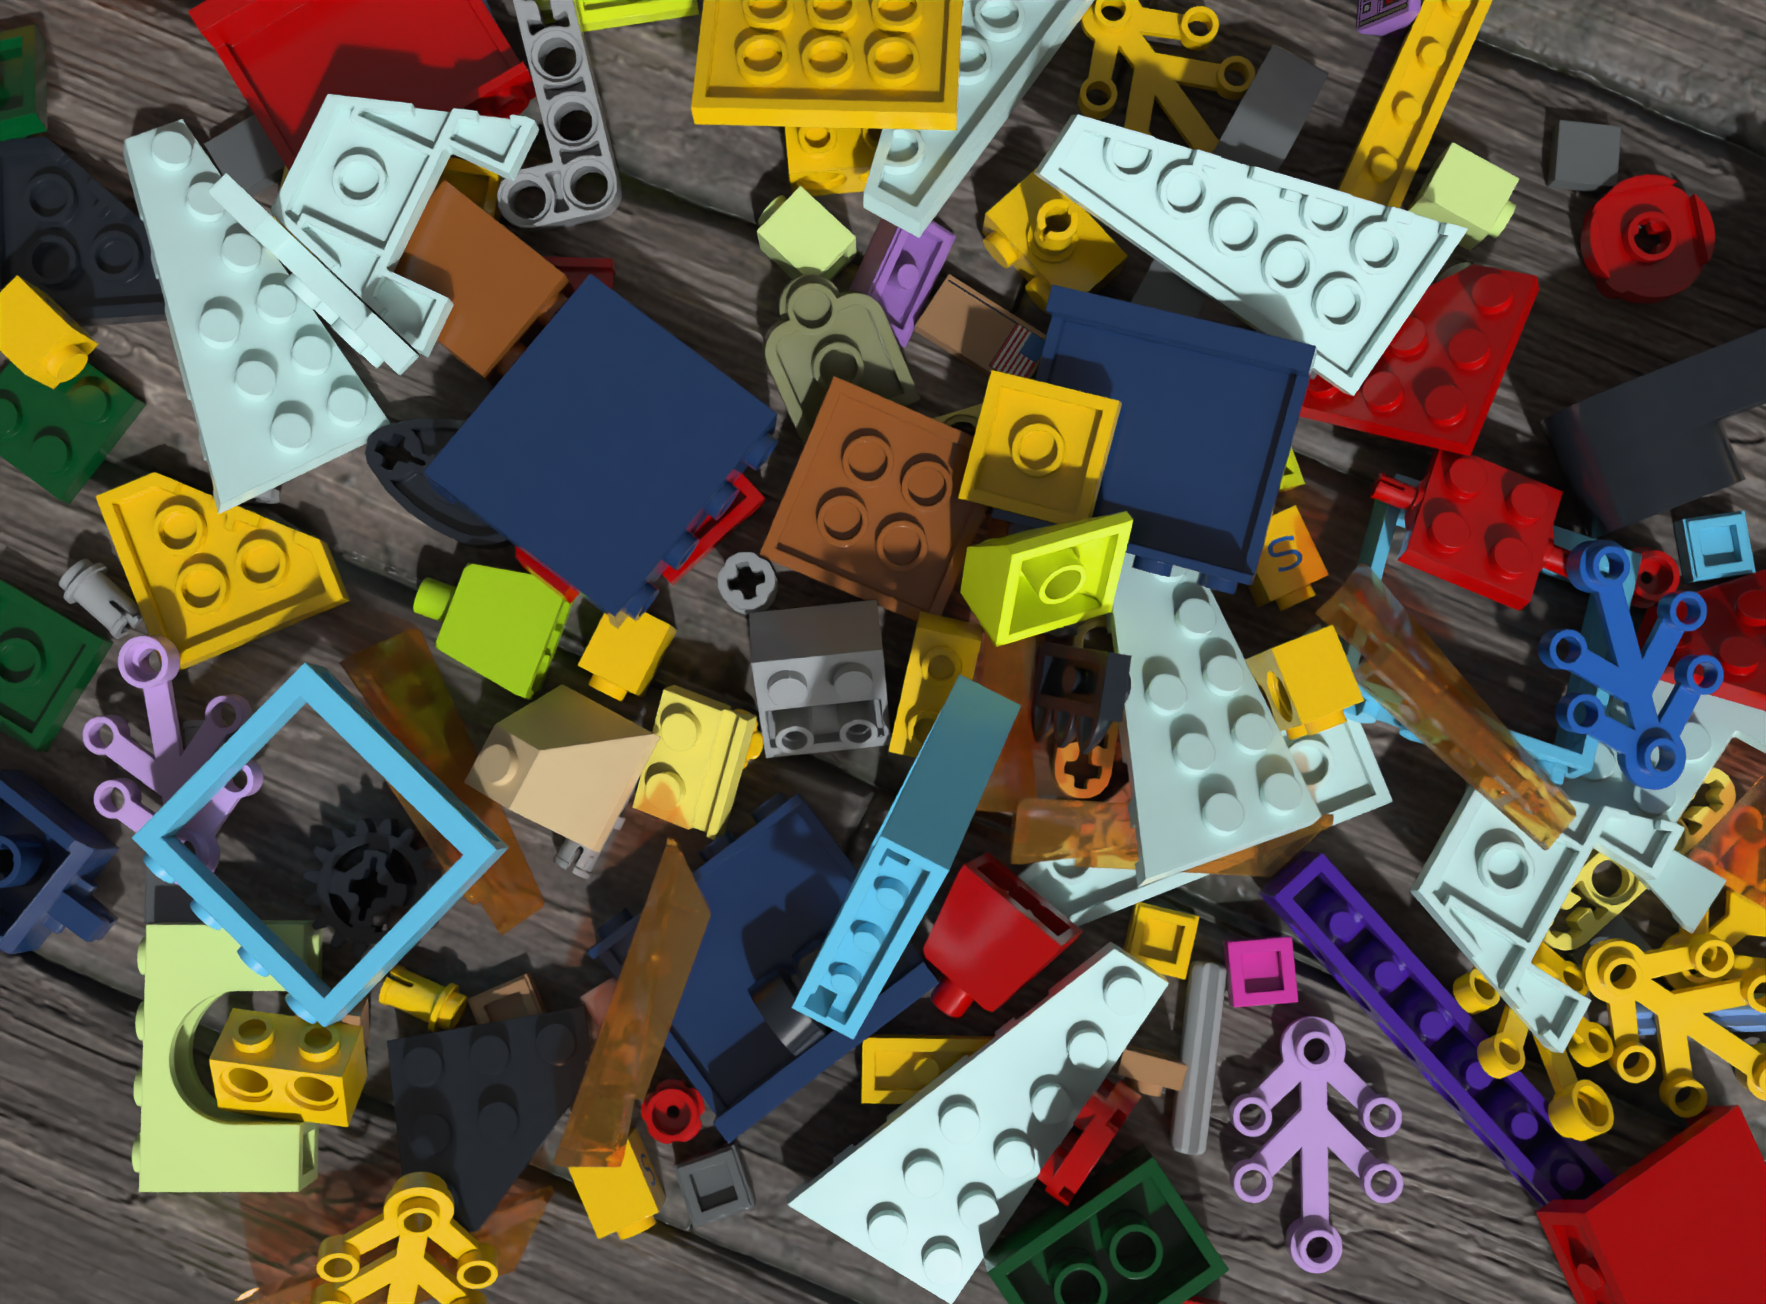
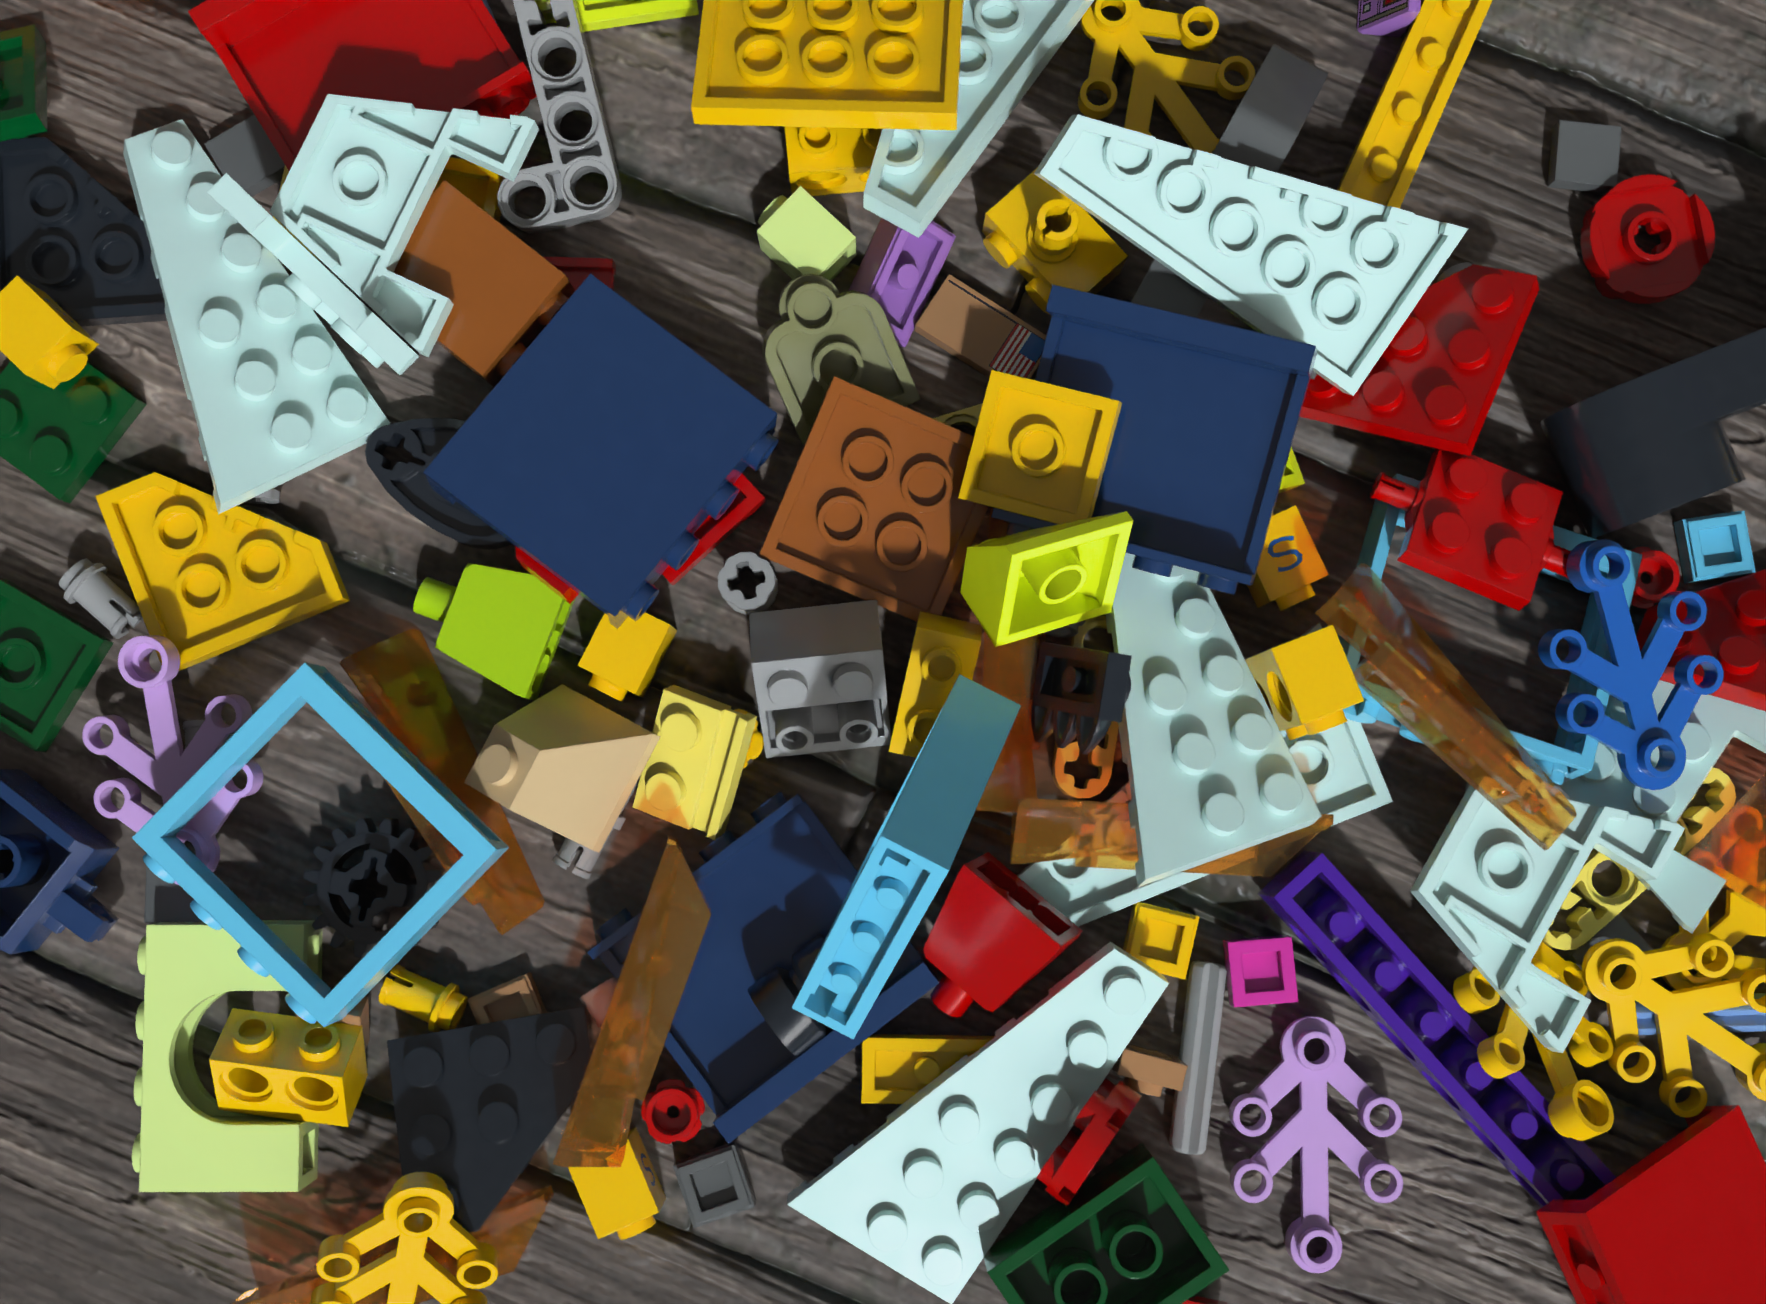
(1468, 194): yellowish green brick -> none

